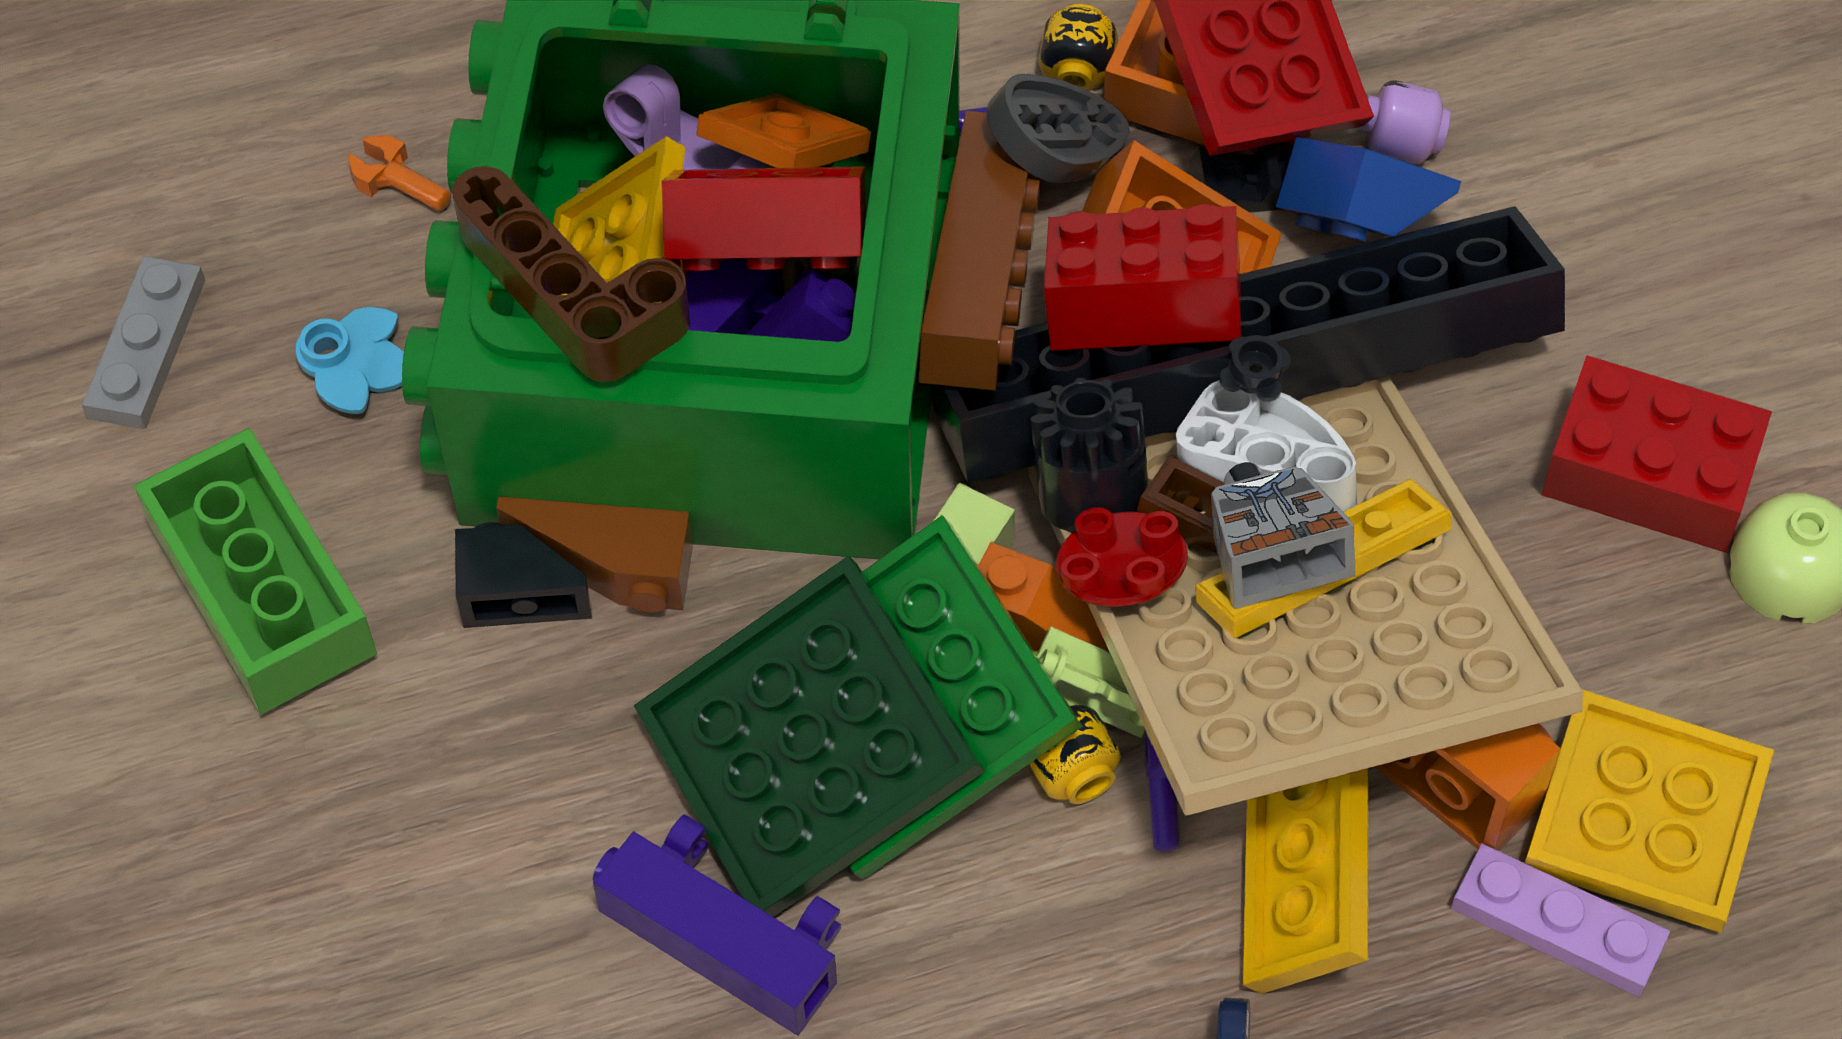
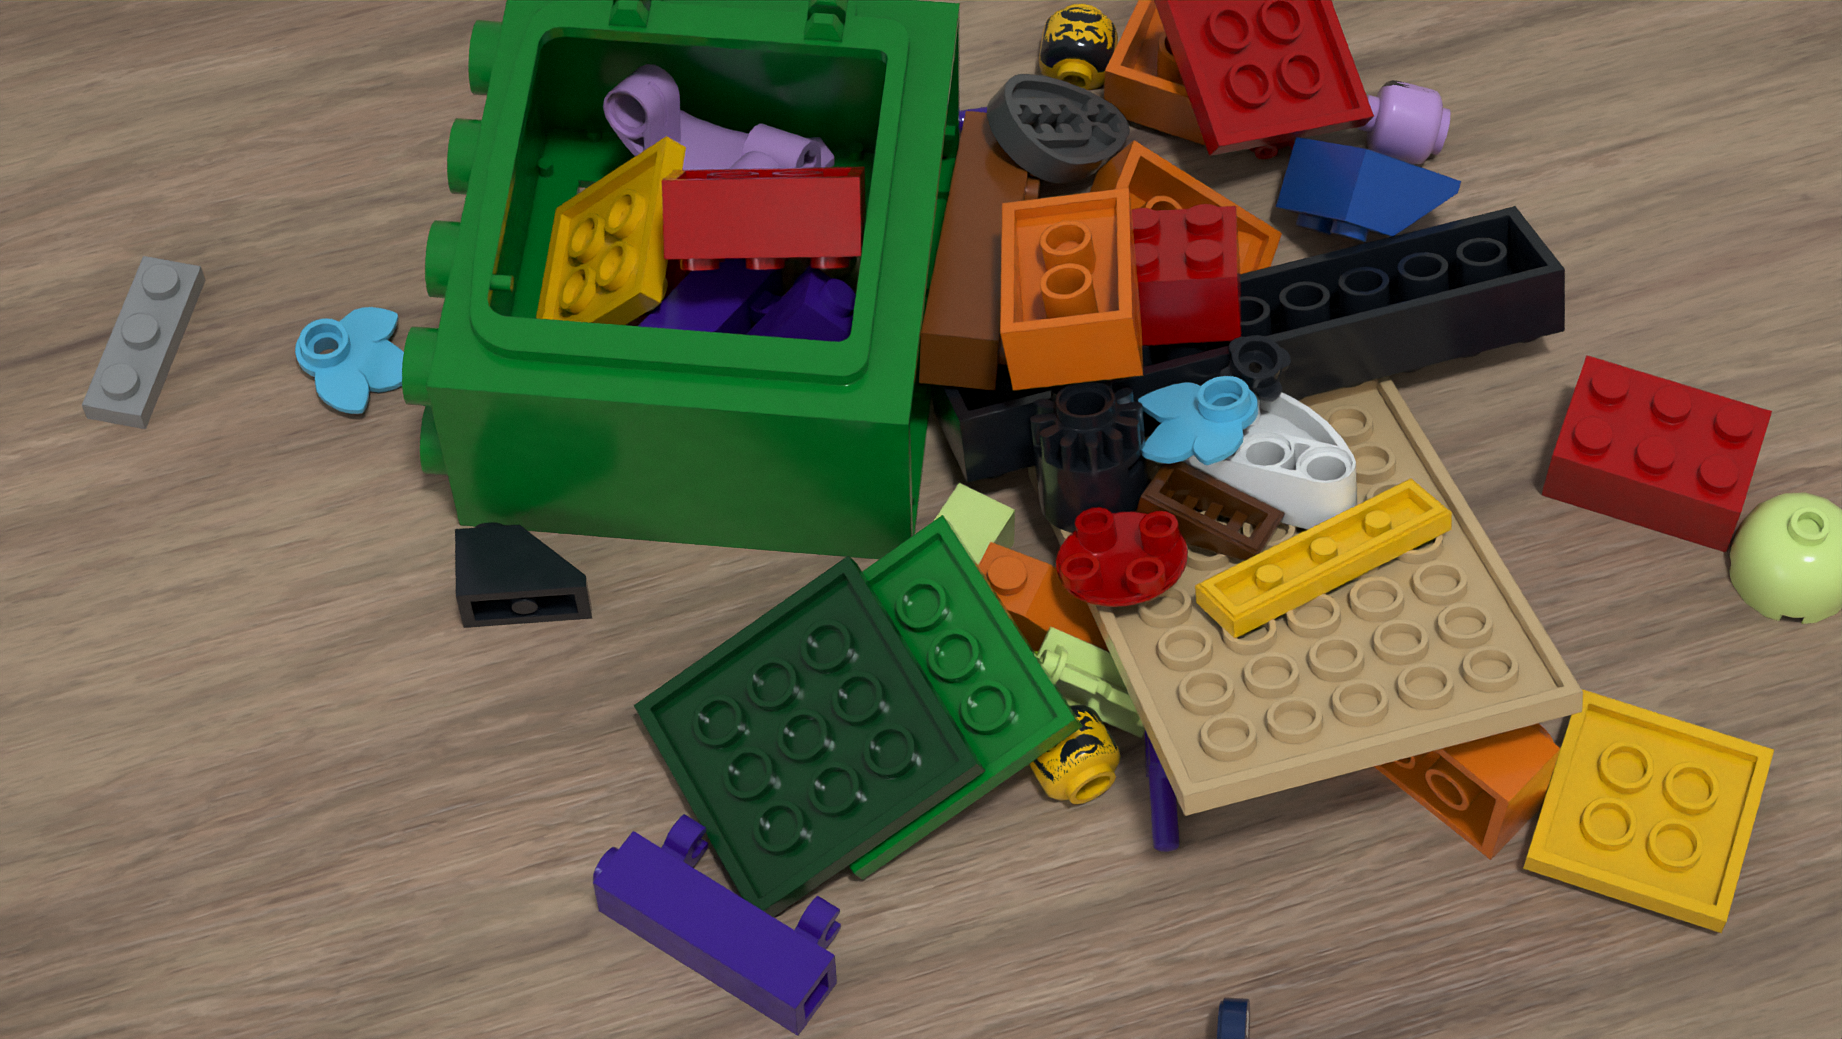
(256, 570): bright green brick -> none
(394, 153): orange bar -> none
(540, 264): reddish brown beam -> none
(624, 551): dark orange slope -> none
(783, 132): orange tile -> none
(1070, 290): none -> orange slope
(1199, 420): none -> medium azure plate
(1245, 178): black slope -> none
(1278, 534): light grey torso -> none
(1306, 882): yellow plate -> none
(1560, 920): lavender plate -> none

